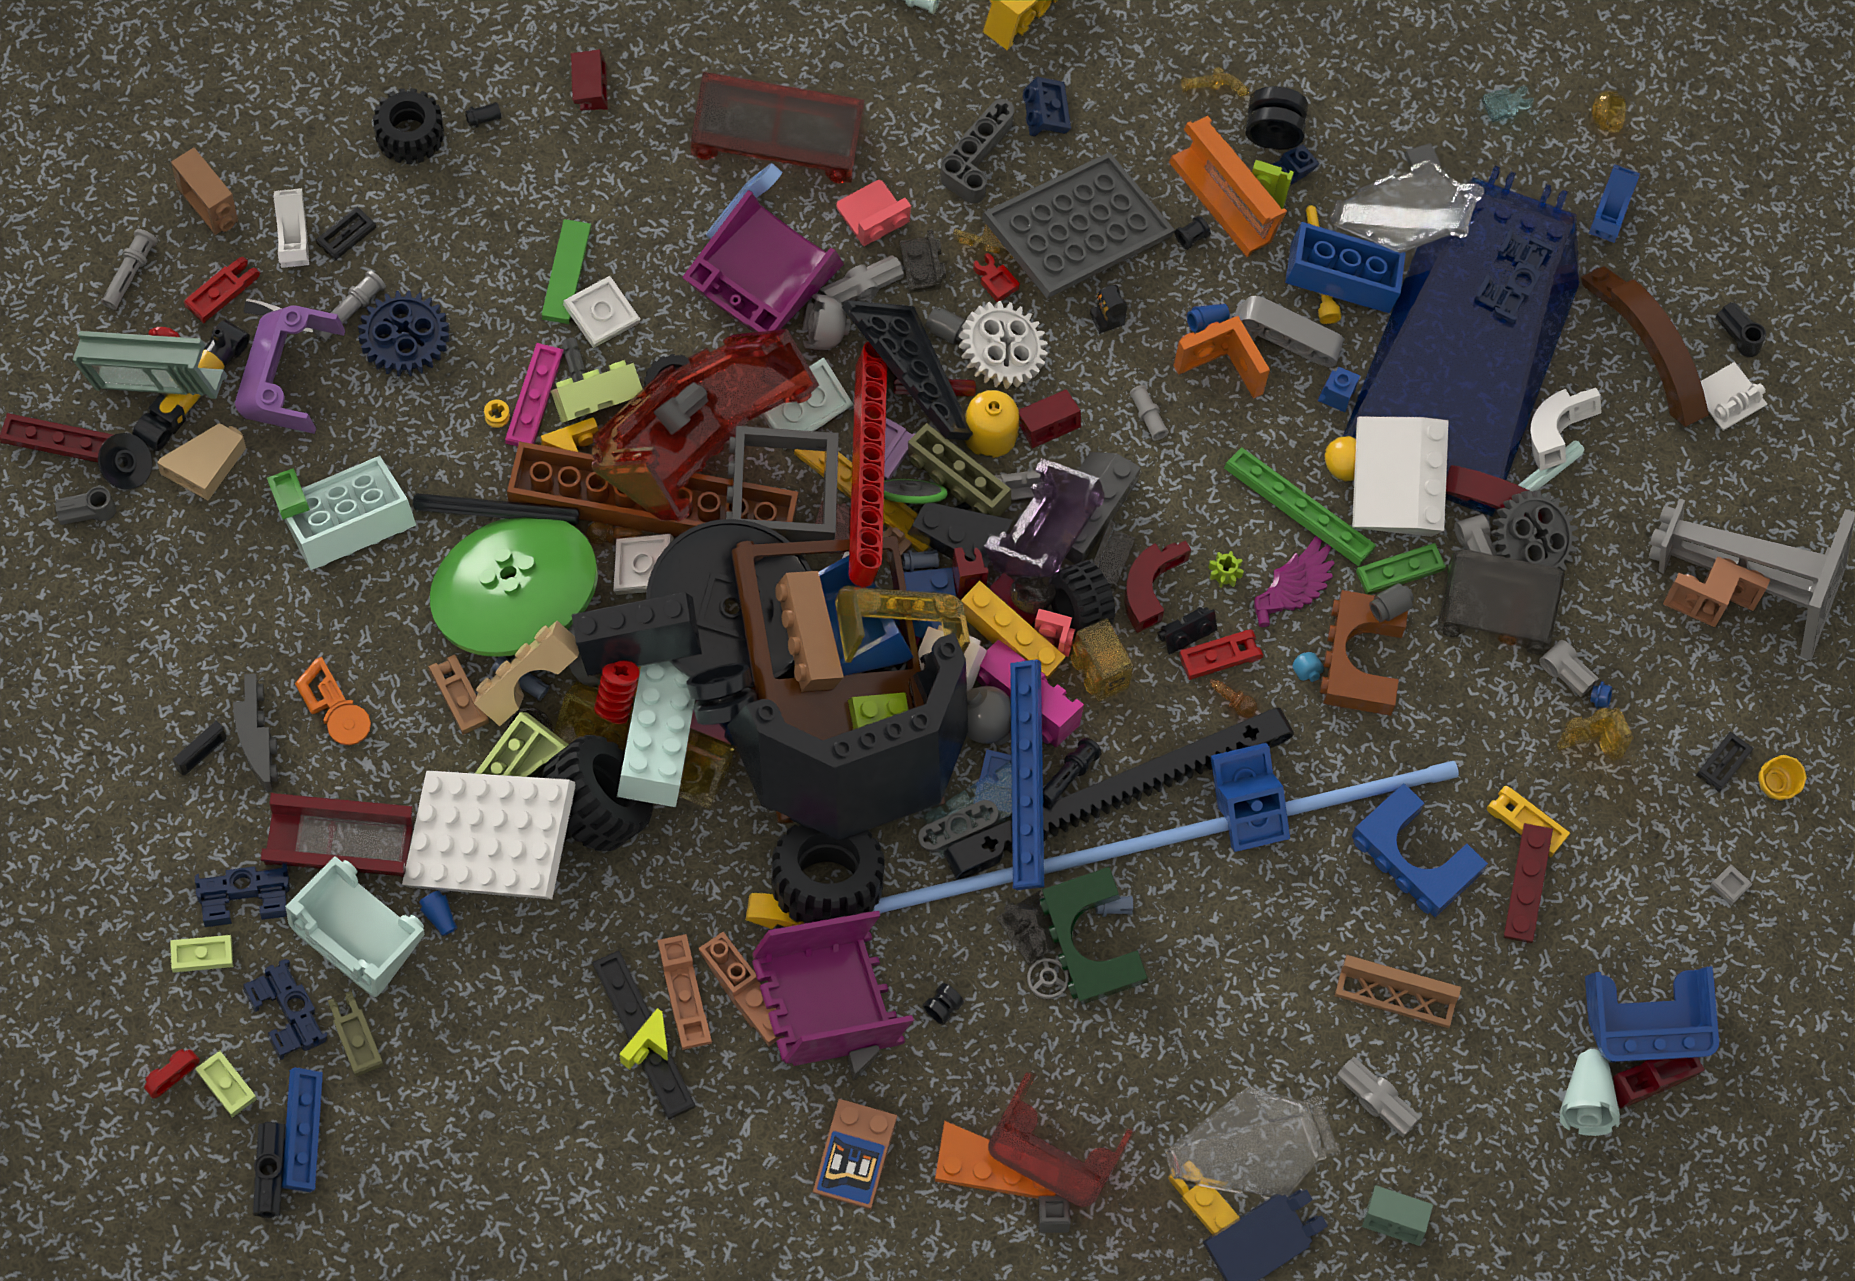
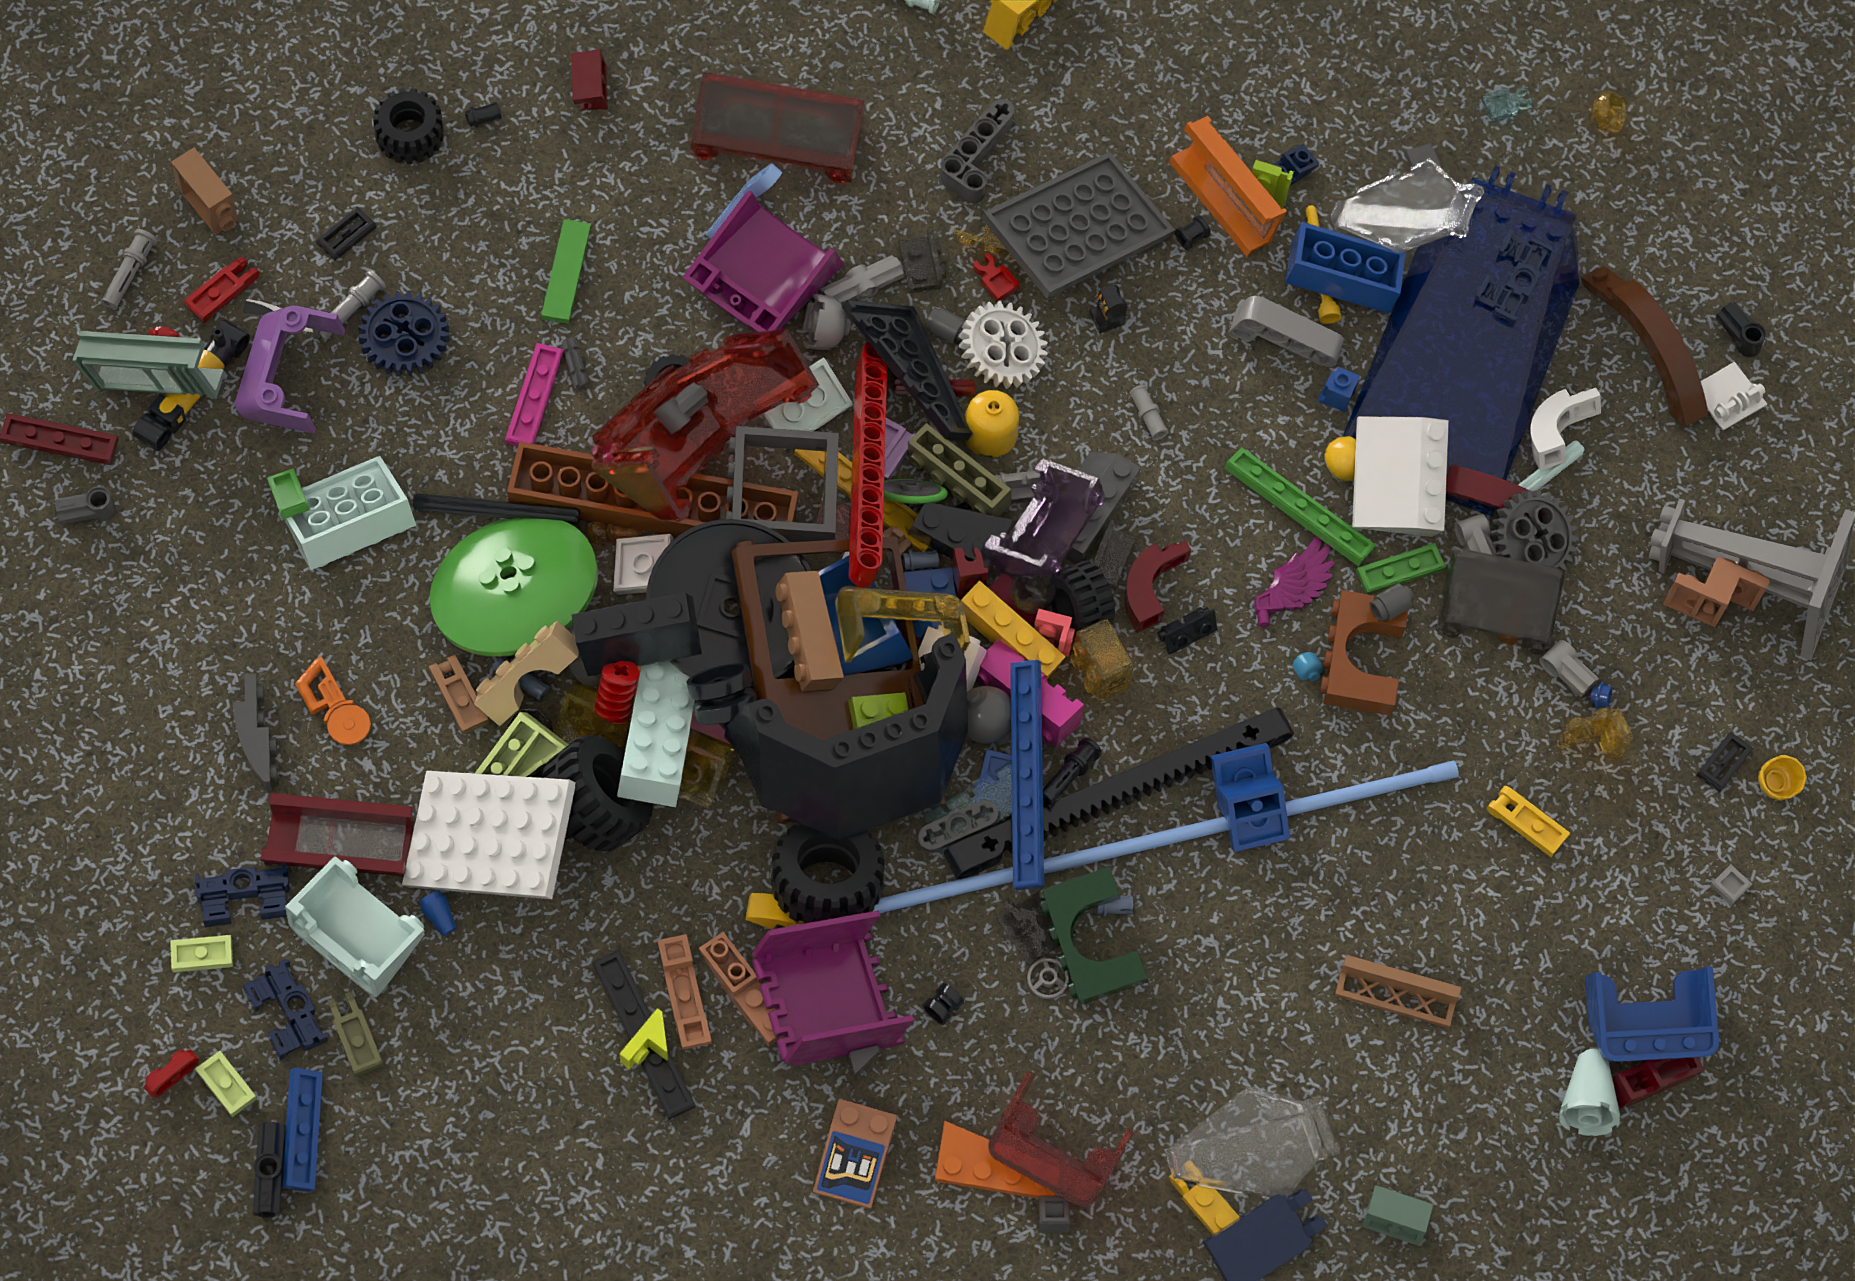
(136, 461): black dish -> none
(199, 748): black tile -> none
(204, 460): tan slope -> none
(291, 228): white arch -> none
(496, 422): yellow bush -> none
(571, 436): yellow slope -> none
(596, 391): yellowish green wedge -> none
(601, 311): white tile -> none
(873, 212): coral bracket -> none
(1046, 106): dark blue bracket -> none
(1049, 418): dark red hinge -> none
(1203, 316): blue cone -> none
(1215, 81): clear yellow piece -> none
(1220, 654): red plate -> none
(1221, 339): orange bracket -> none
(1229, 576): lime gear -> none
(1244, 706): clear orange bar -> none
(1276, 118): black wheel -> none
(1378, 1096): light grey piece -> none
(1430, 887): blue arch -> none
(1528, 883): dark red plate -> none
(1614, 203): blue arch -> none

